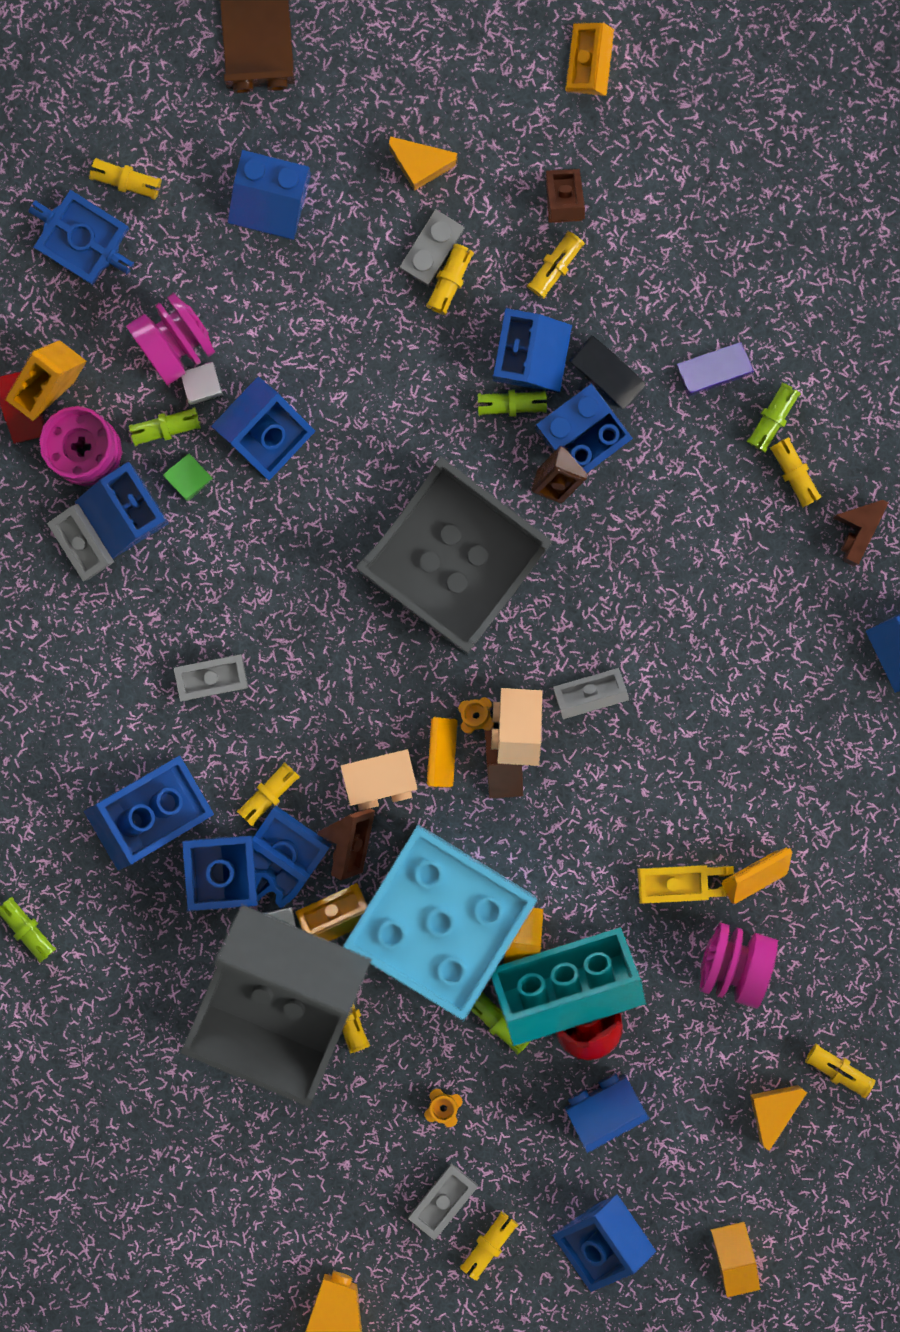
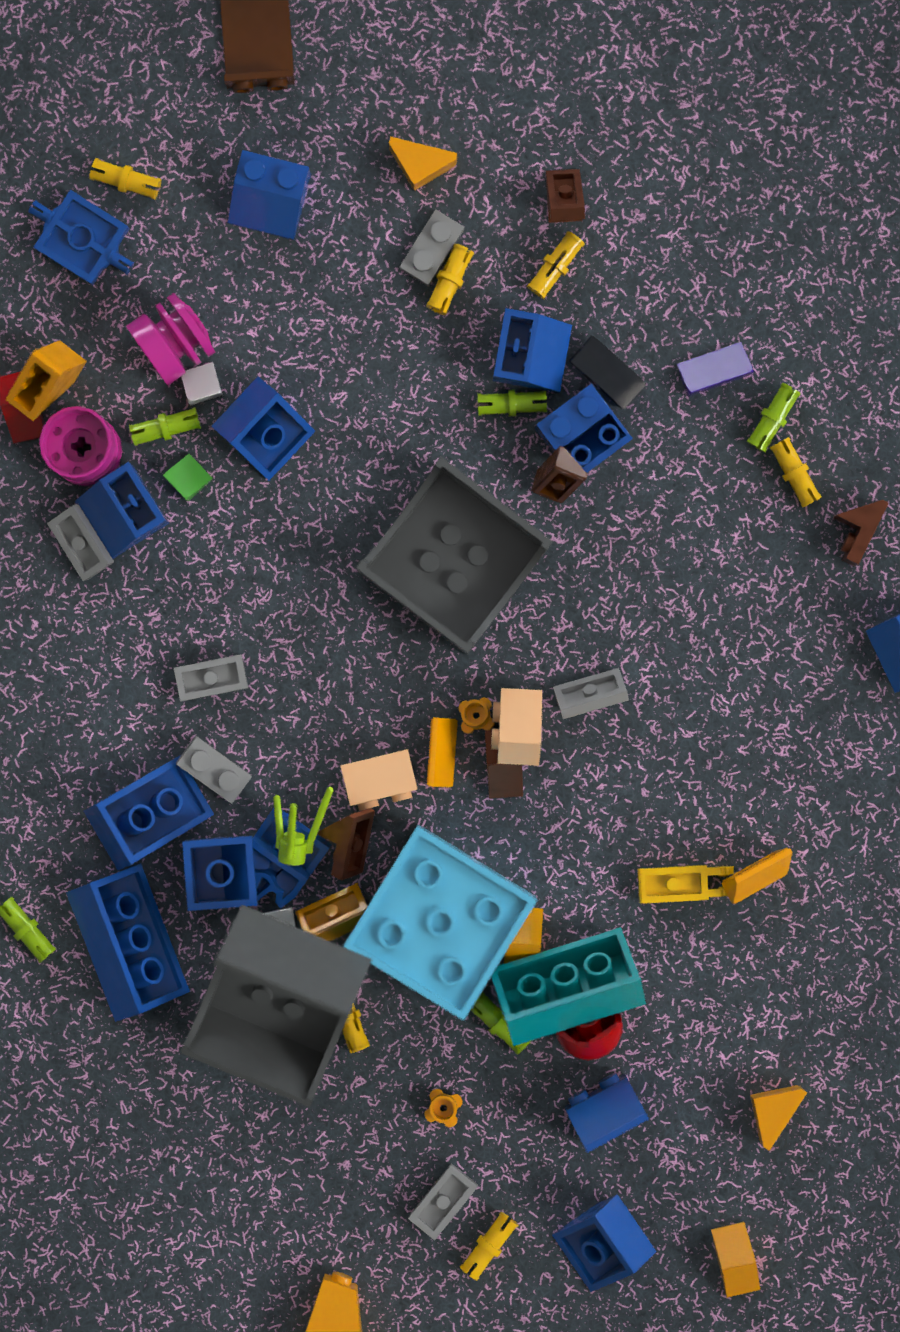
(128, 942): none -> blue slope
(213, 769): none -> light grey plate
(268, 794): yellow pin -> none
(292, 844): none -> lime plant
(590, 58): light orange slope -> none
(738, 965): dark pink wheel -> none
(820, 1058): yellow pin -> none

